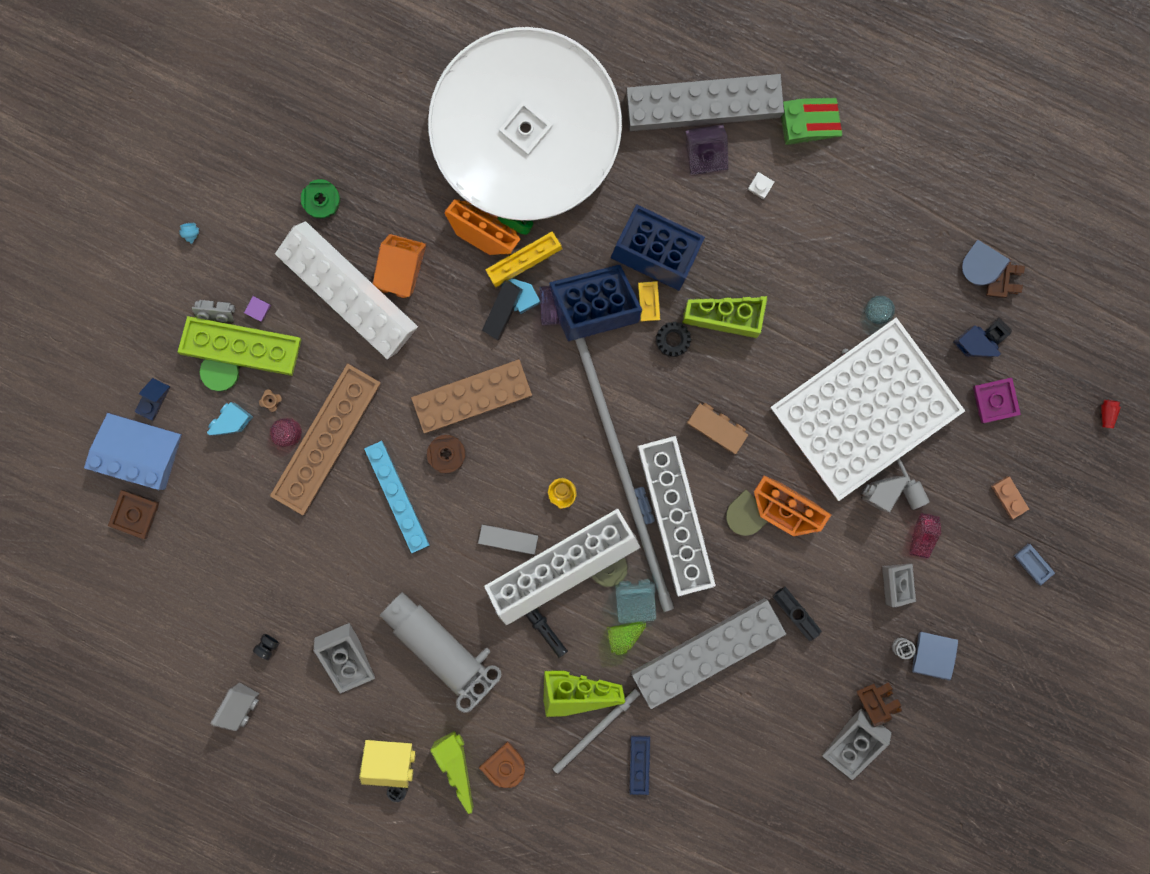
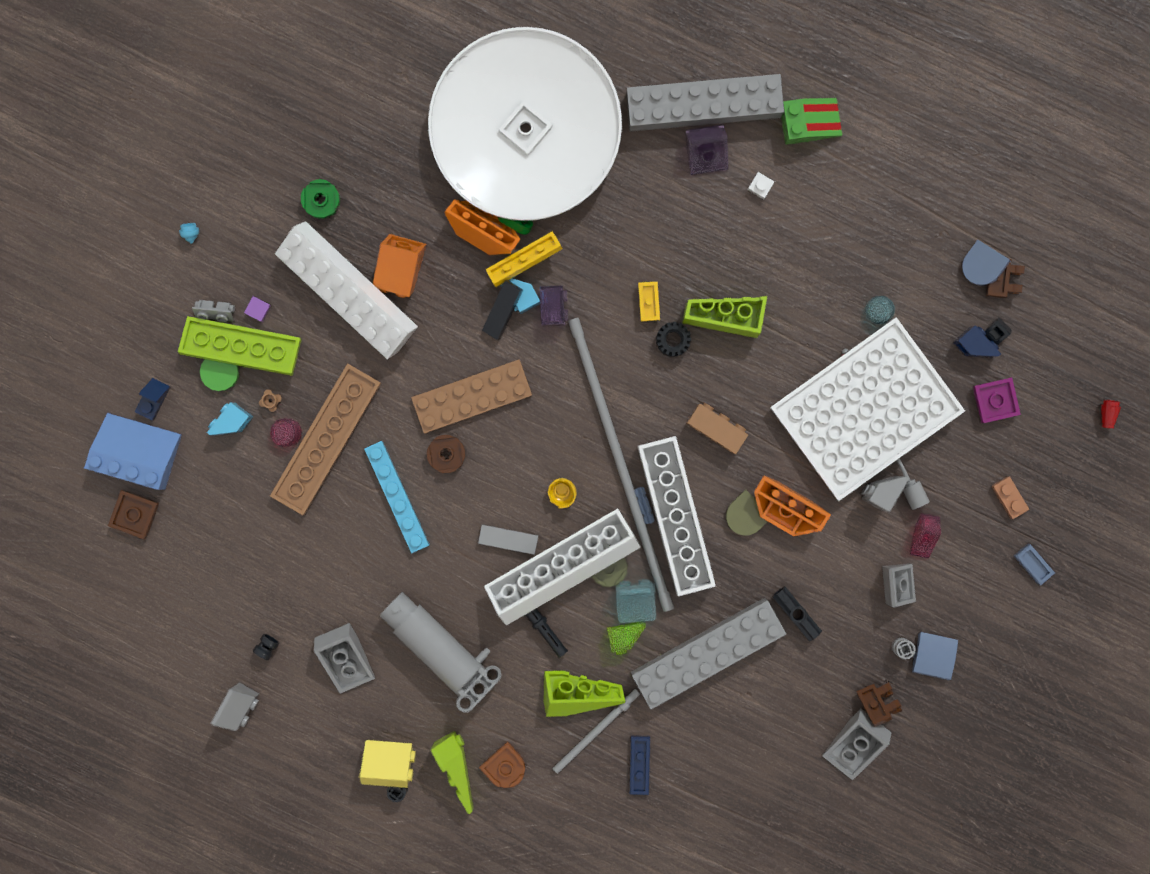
(595, 302): dark blue slope -> none
(657, 247): dark blue slope -> none

